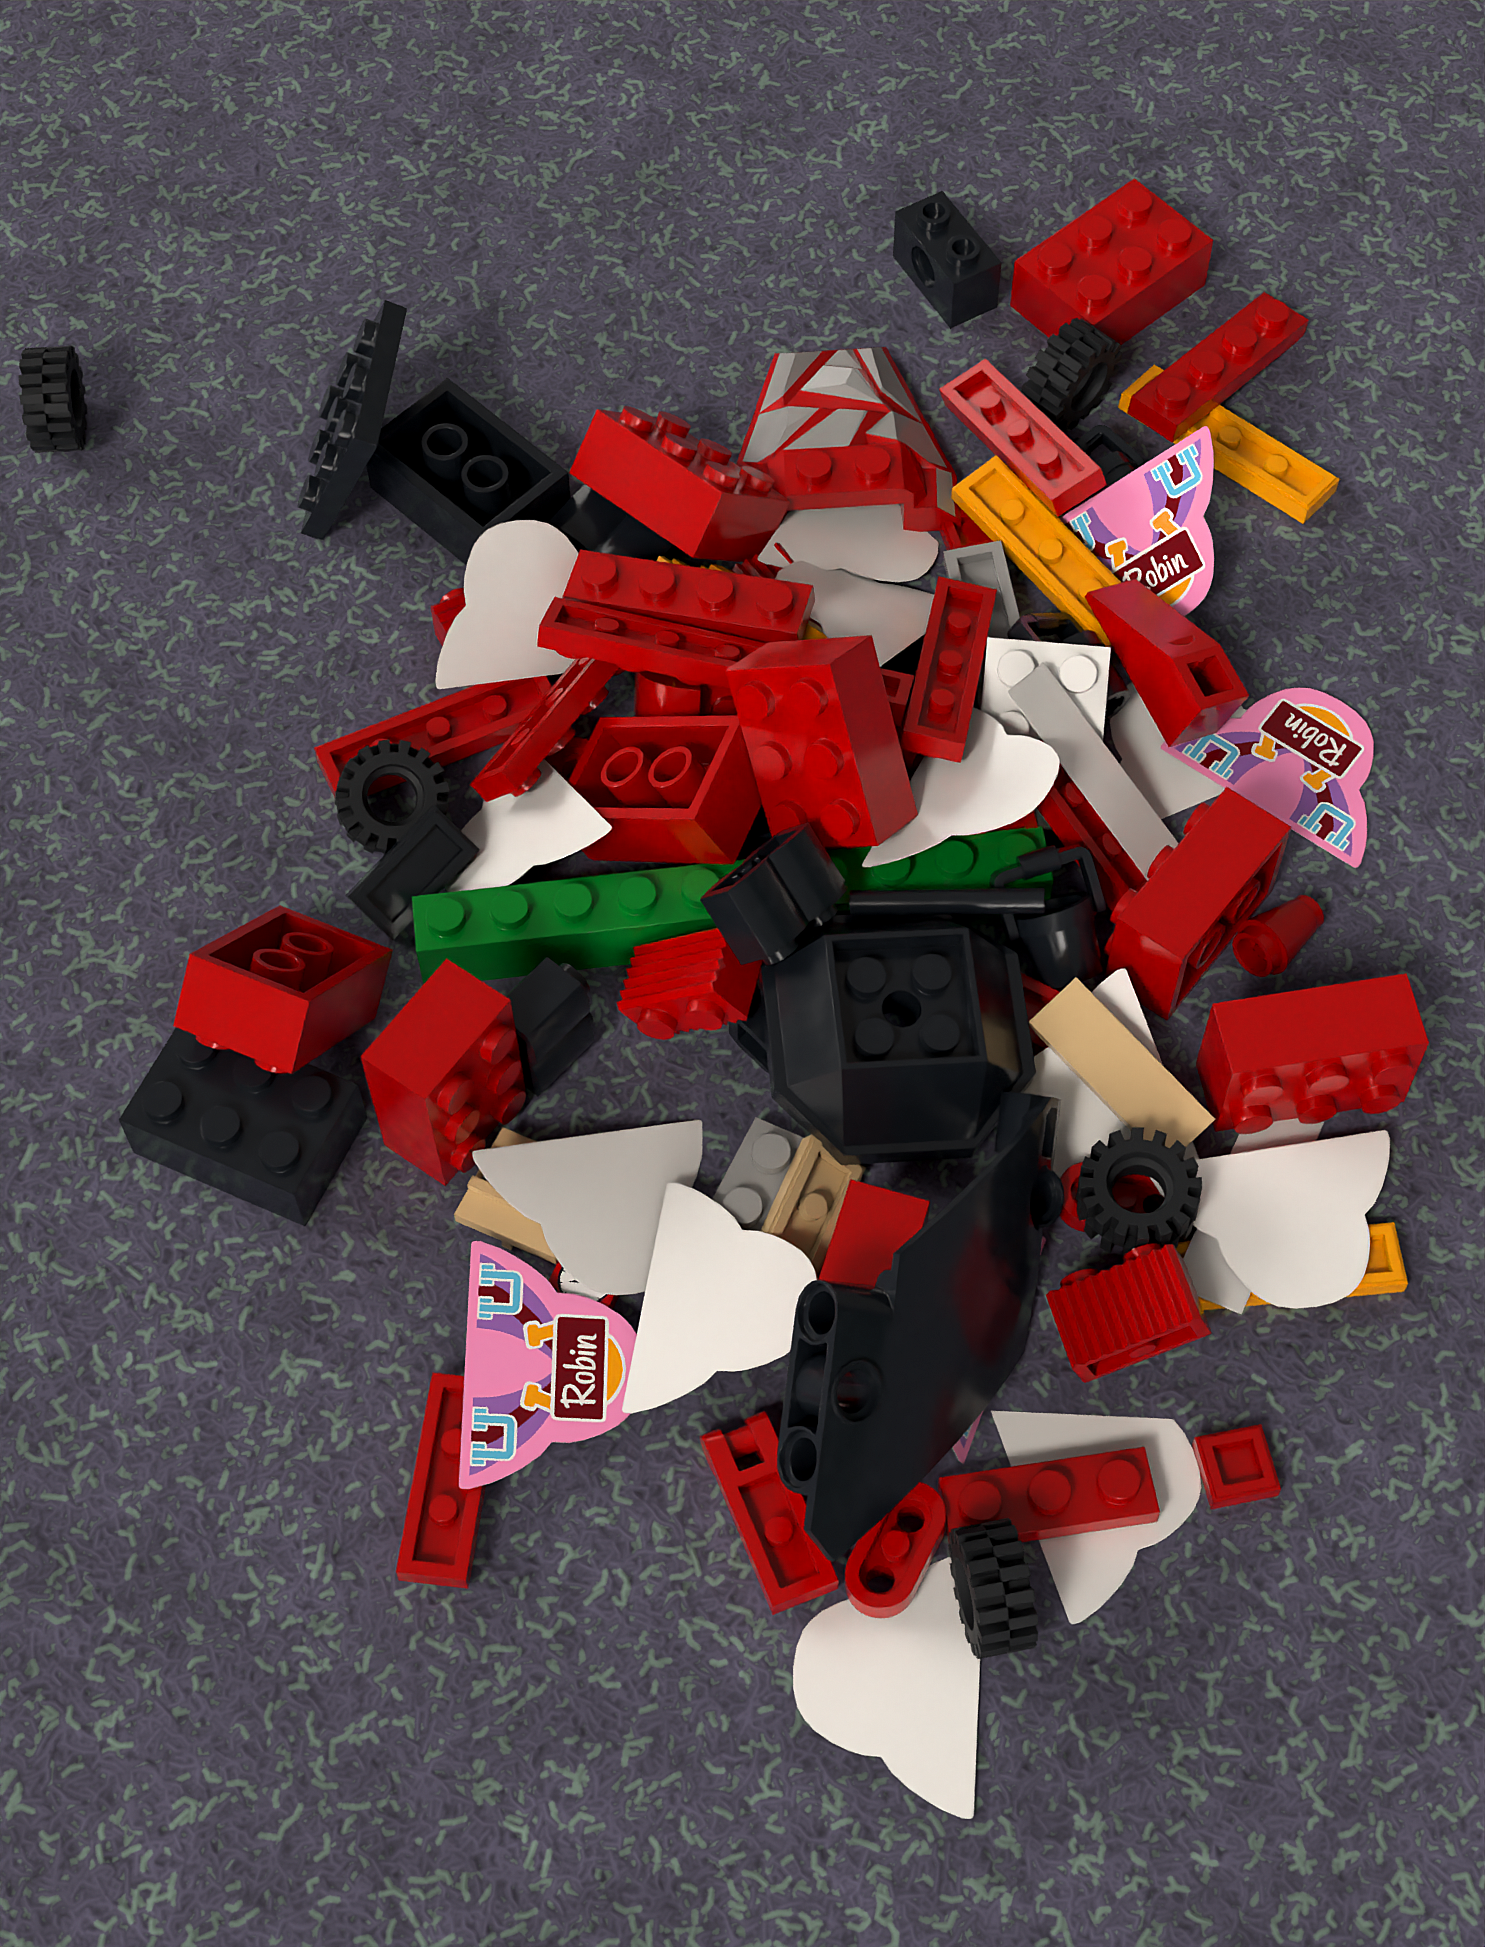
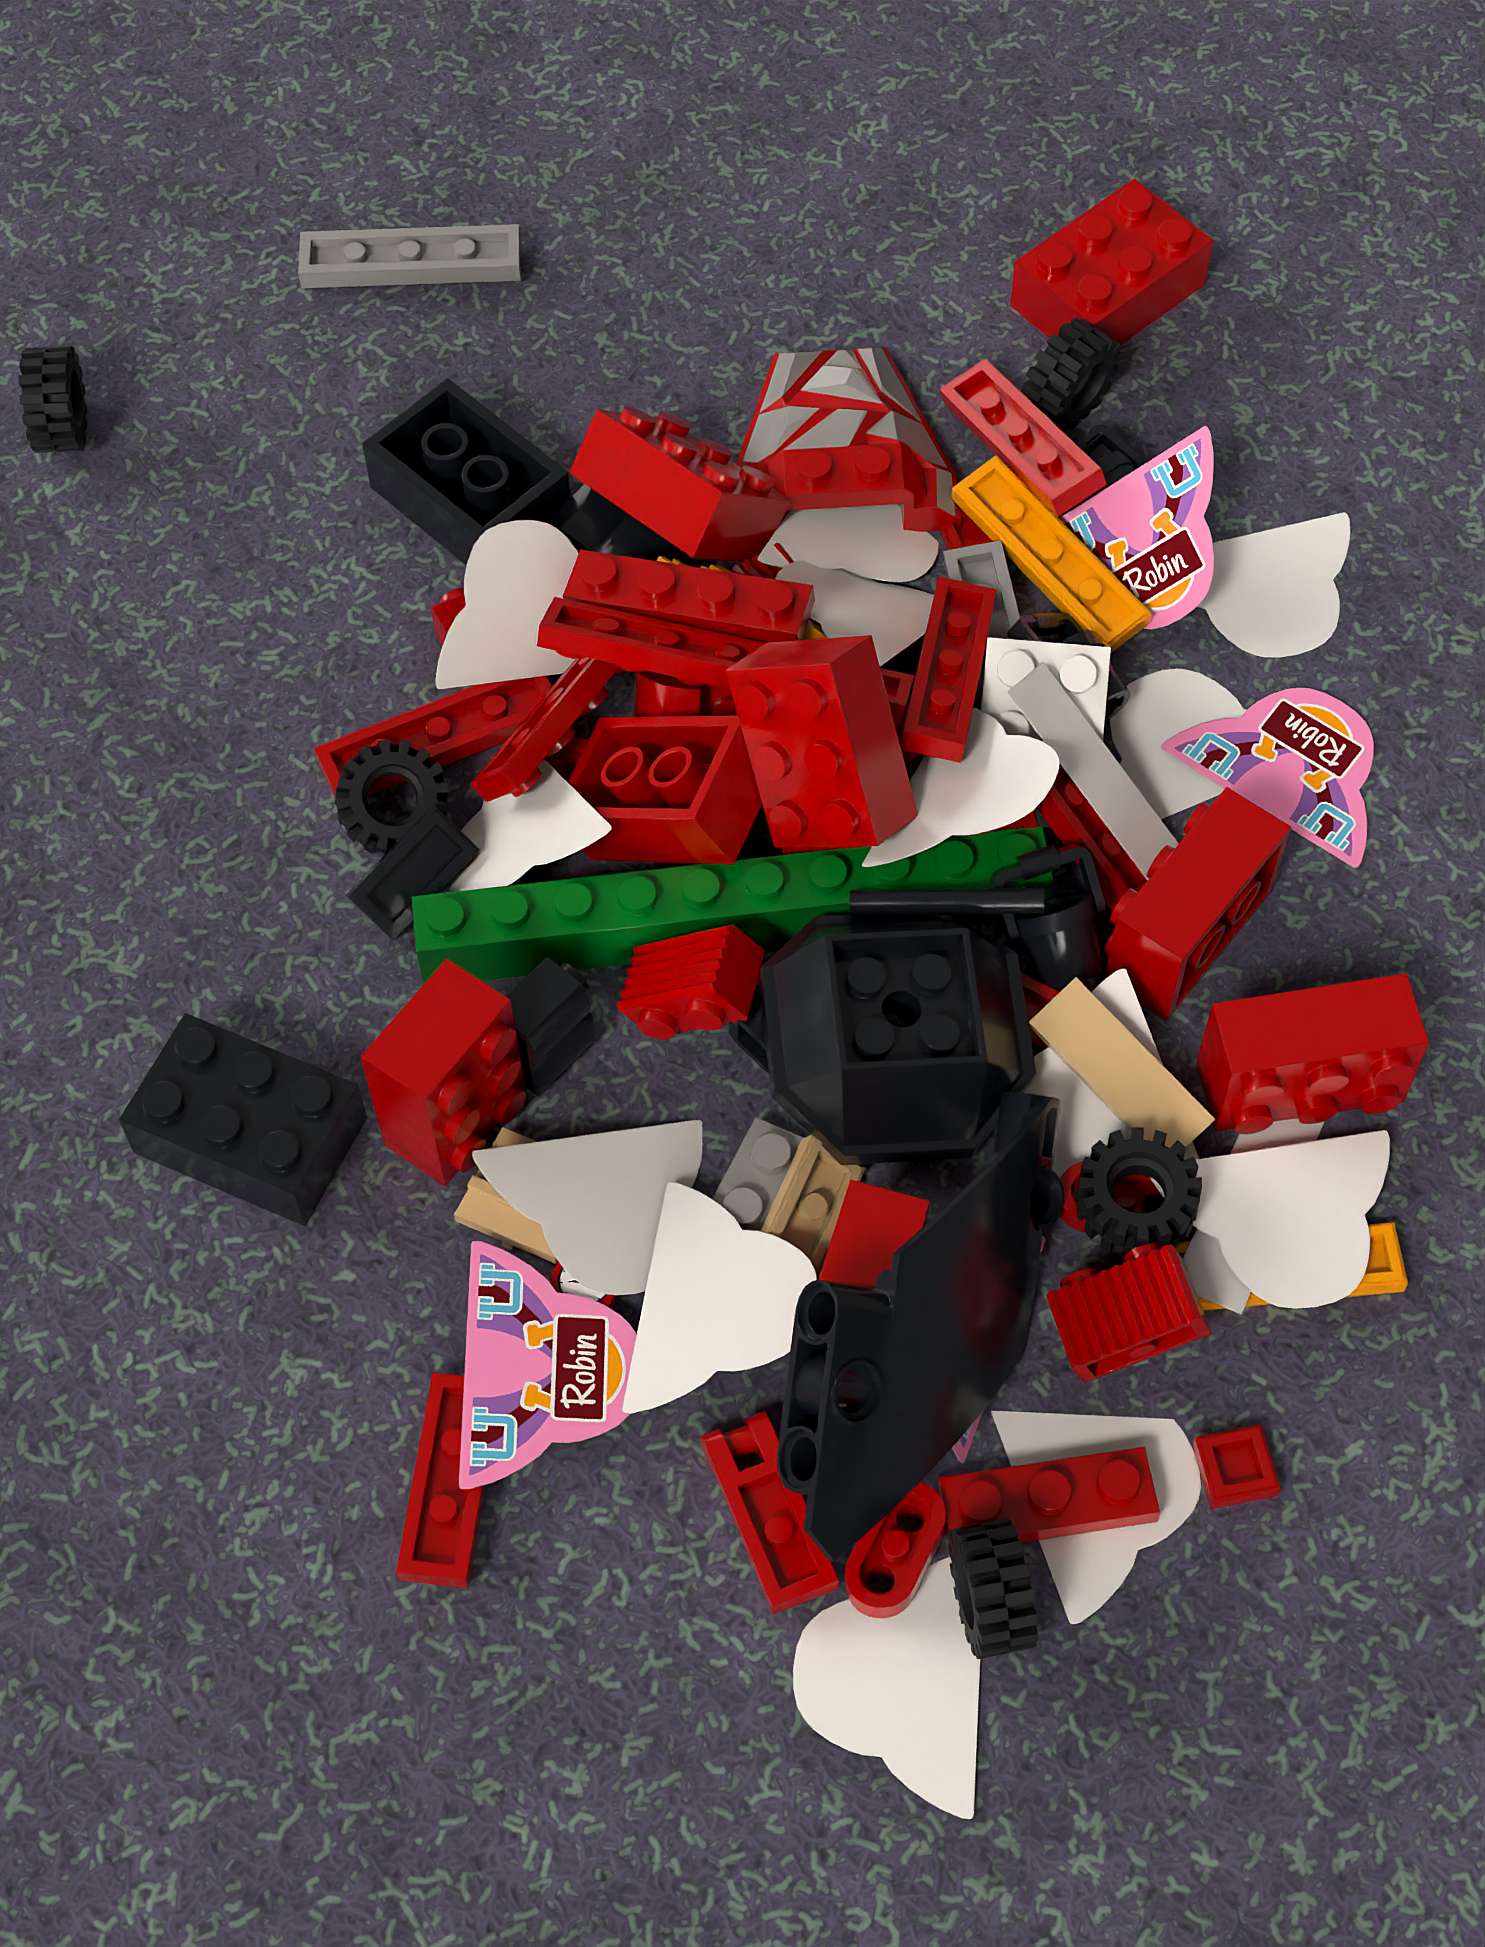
(282, 989): red brick -> none
(353, 419): black plate -> none
(410, 256): none -> light grey plate
(776, 896): black brick -> none
(946, 259): black brick -> none
(1170, 662): red slope -> none
(1217, 367): red plate -> none
(1256, 459): light orange tile -> none
(1276, 936): red cone -> none
(1278, 588): none -> white sticker

